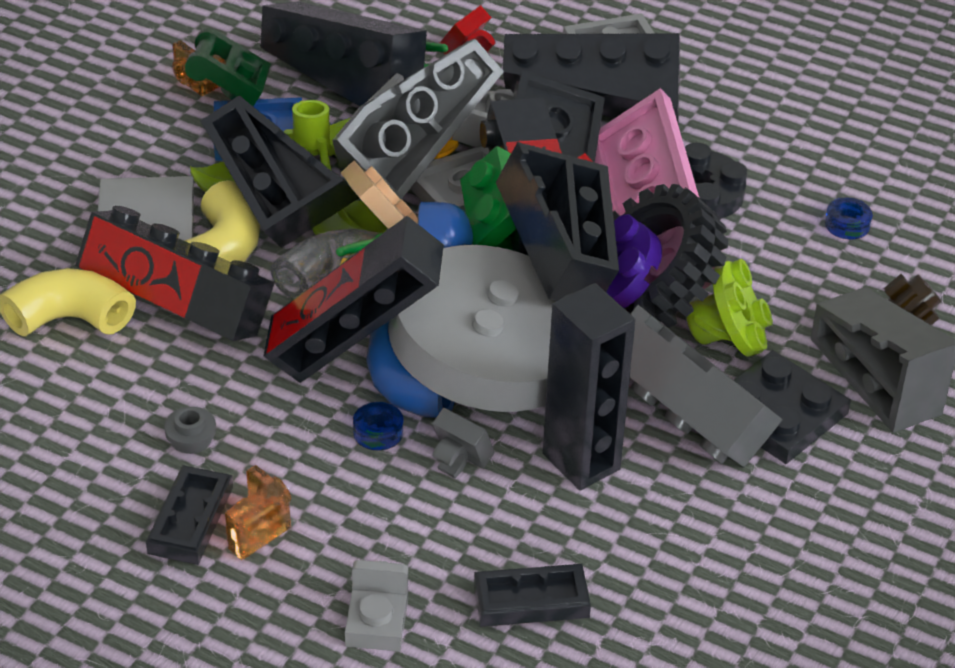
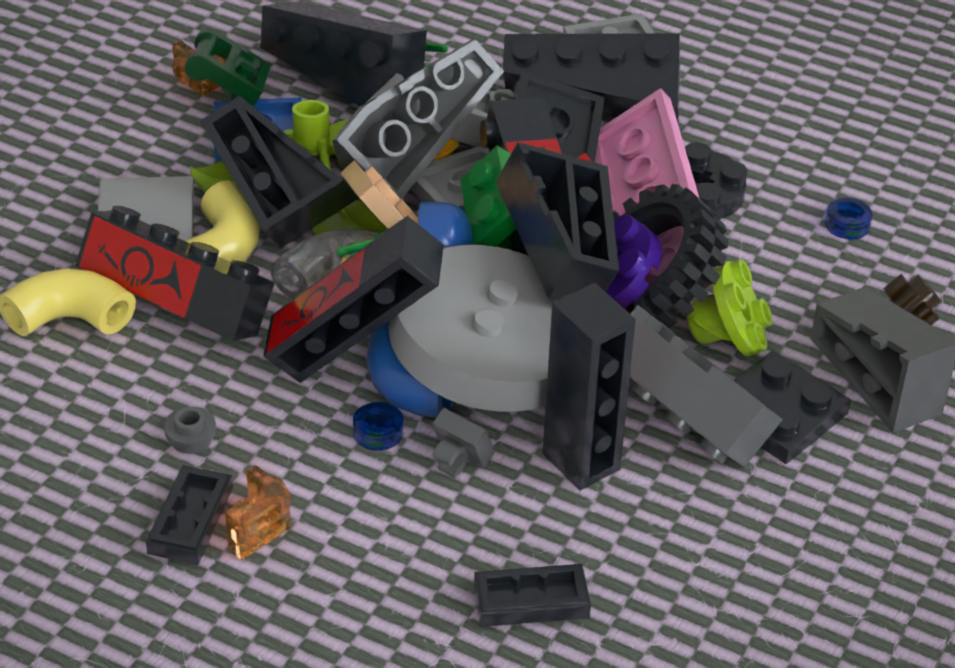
(377, 605): light grey bracket -> none
(468, 29): red tile -> none

